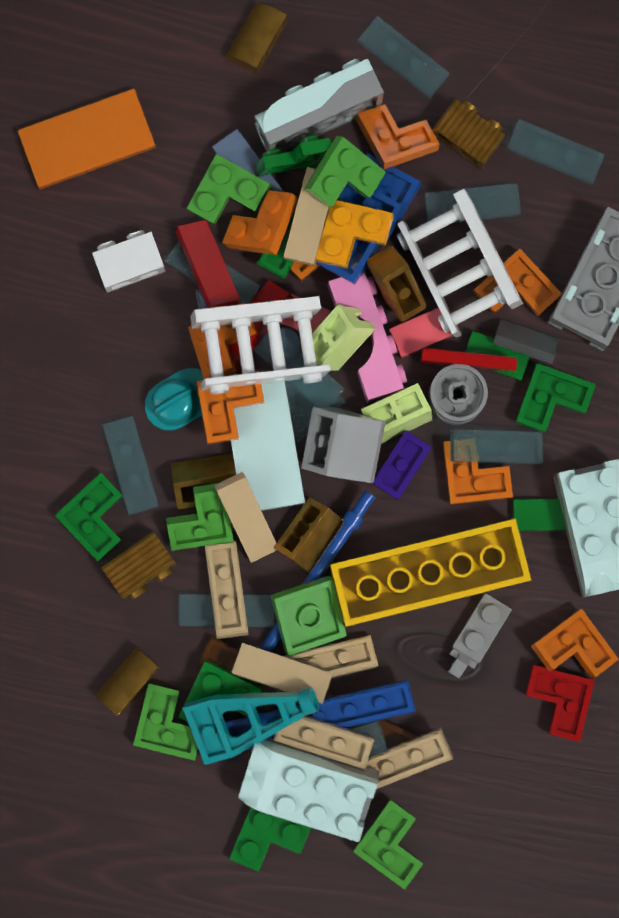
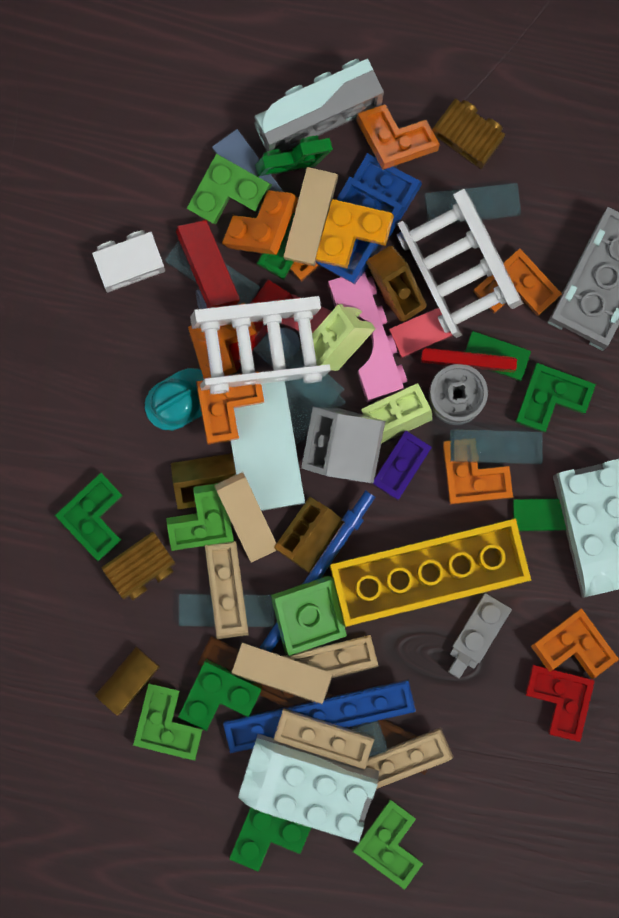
(86, 139): orange tile -> none
(130, 465): clear light blue tile -> none
(211, 730): teal plate -> none
(257, 37): pearl gold brick -> none
(343, 166): bright green plate -> none
(403, 57): clear light blue tile -> none
(526, 341): dark grey tile -> none
(555, 152): clear light blue tile -> none

